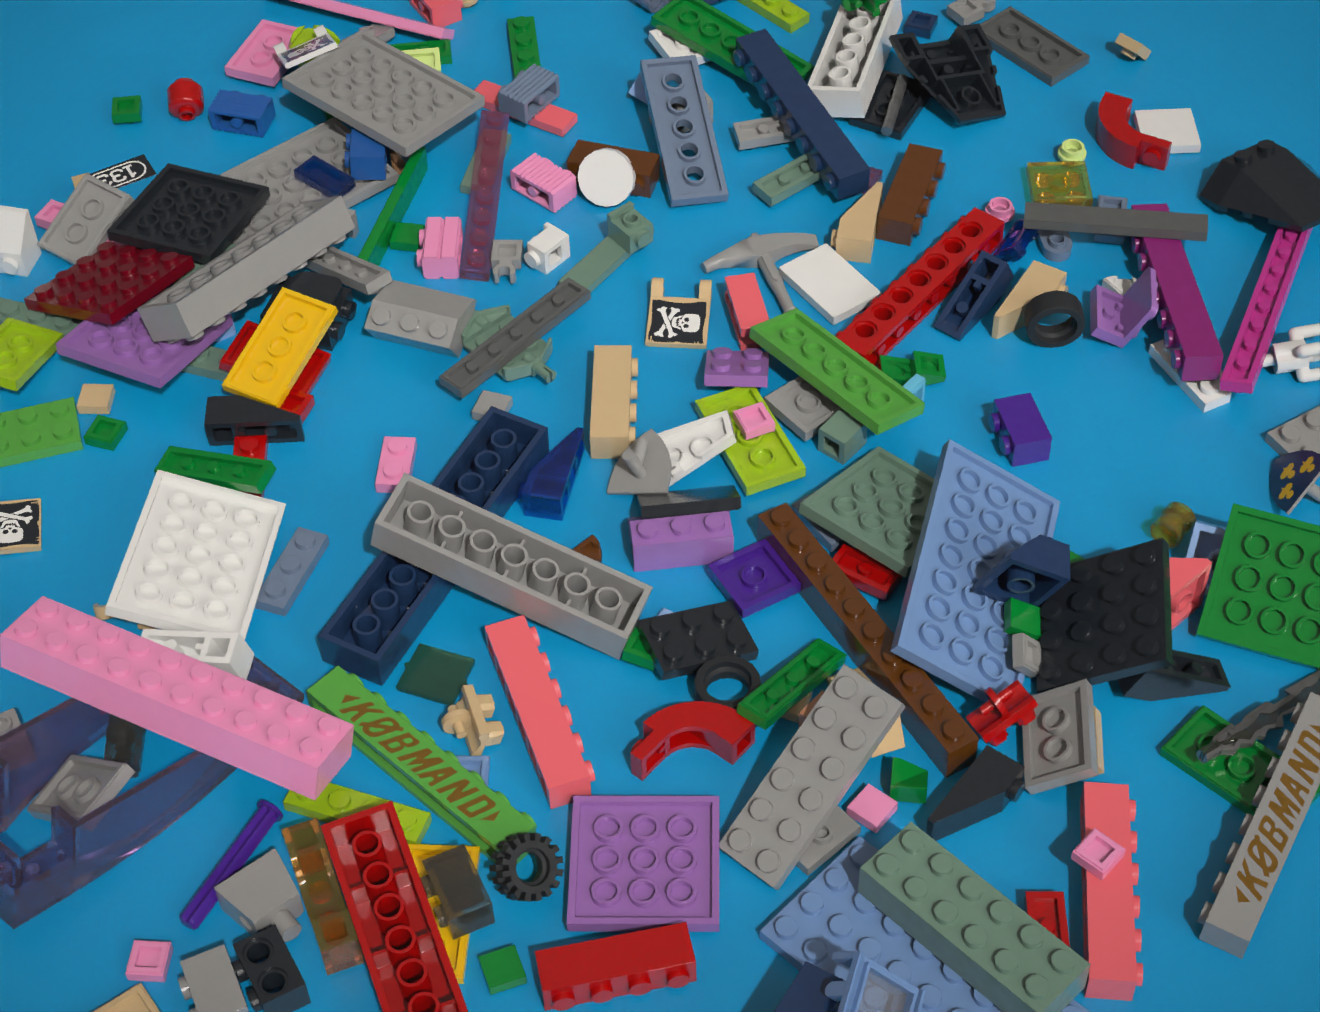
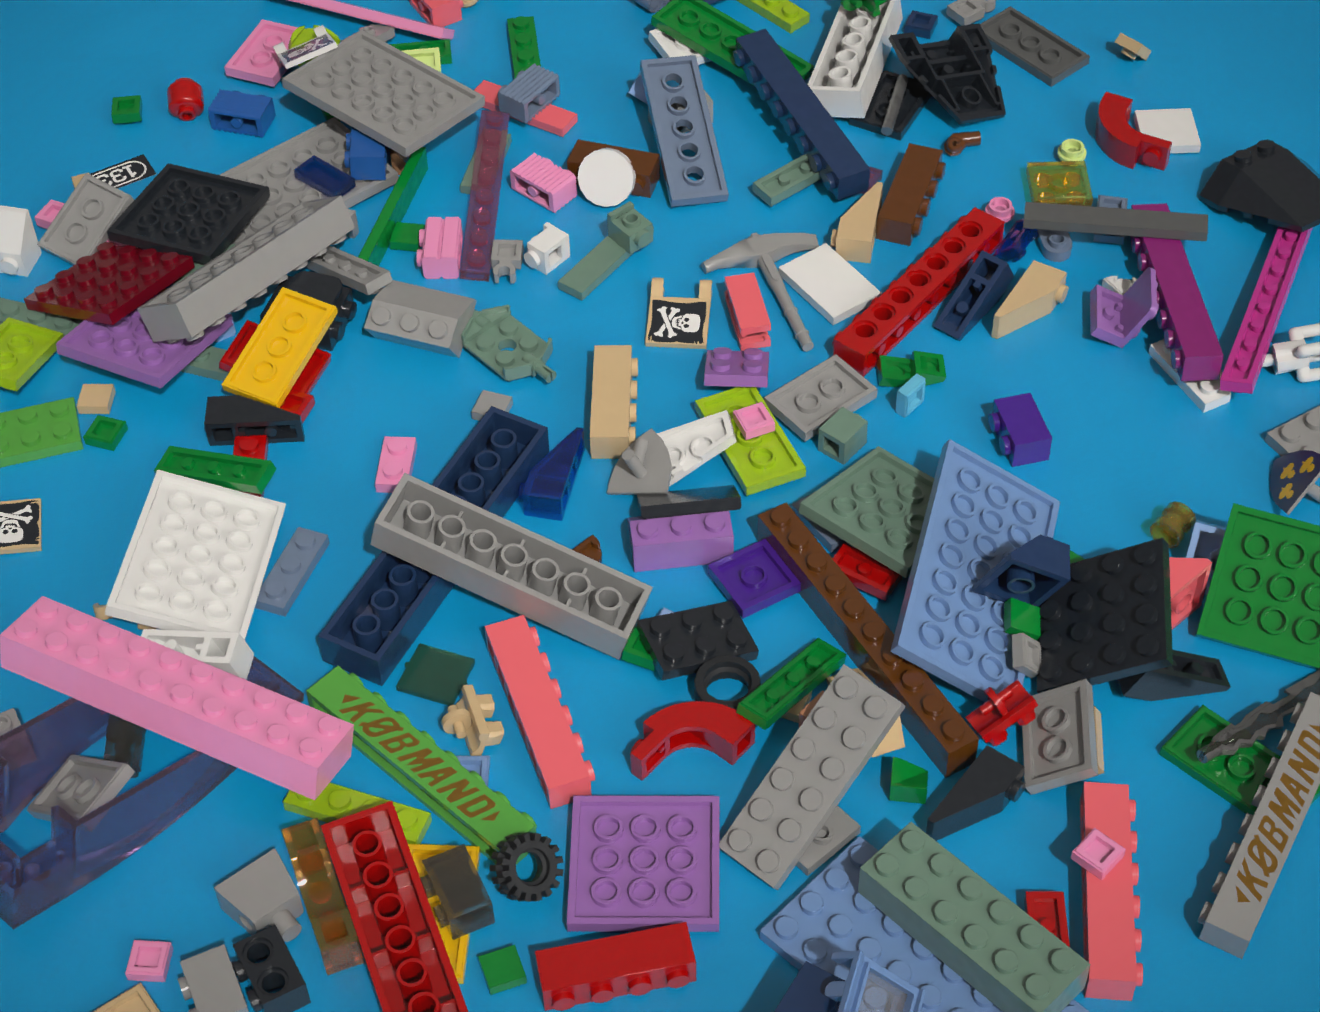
(230, 863): dark purple axle -> none
(514, 337): dark grey tile -> none
(760, 133): light grey plate -> none
(837, 371): bright green plate -> none
(872, 808): bright pink tile -> none
(958, 141): none -> reddish brown arm
(1052, 303): black tyre -> none

